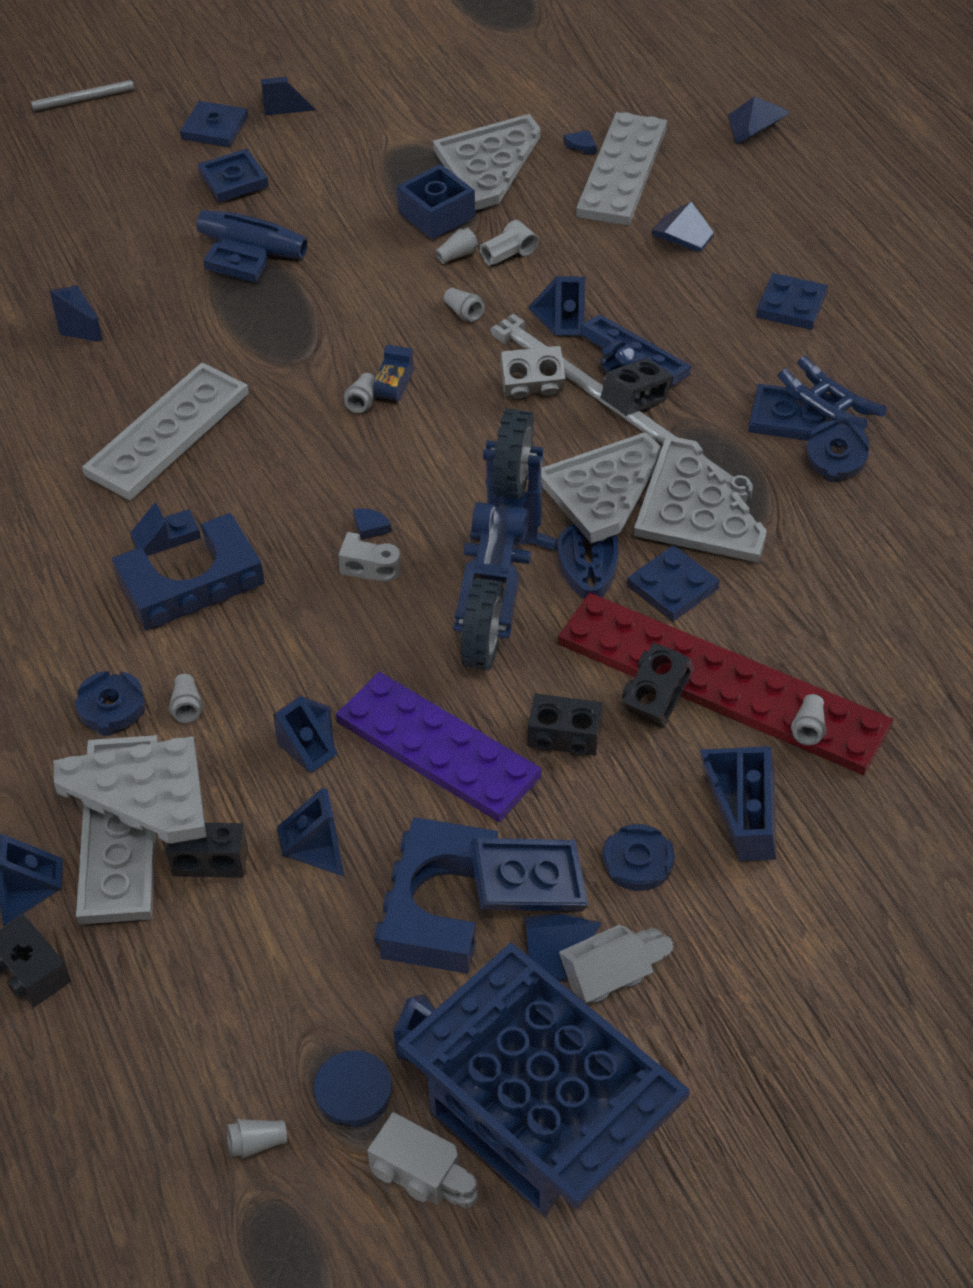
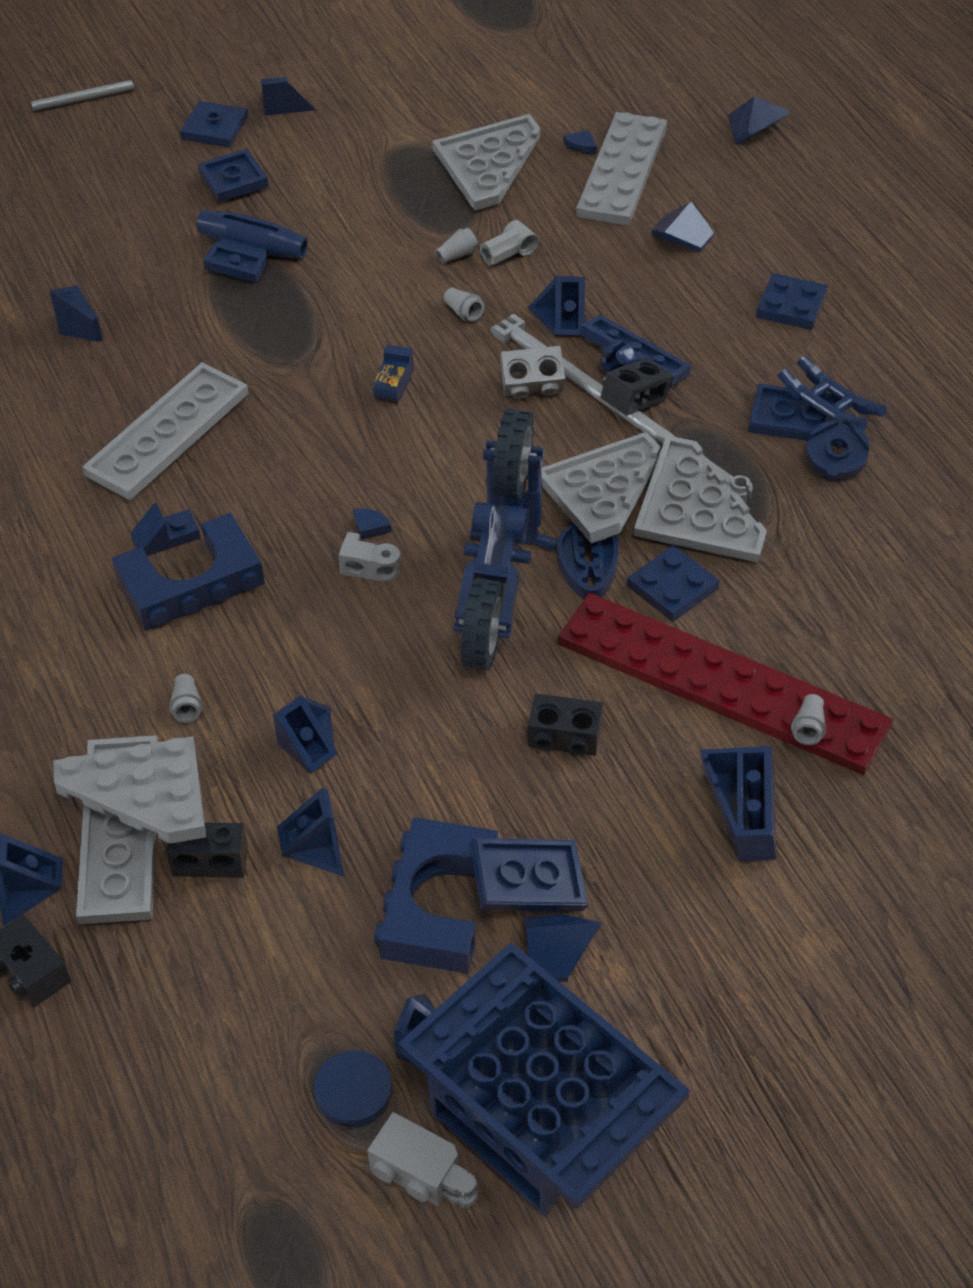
(114, 716): dark blue plate -> none
(254, 1136): light grey cone -> none
(360, 394): light grey cone -> none
(436, 201): dark blue brick -> none
(439, 746): dark purple plate -> none
(612, 960): light grey hinge -> none
(638, 857): dark blue tile -> none
(666, 686): black brick -> none

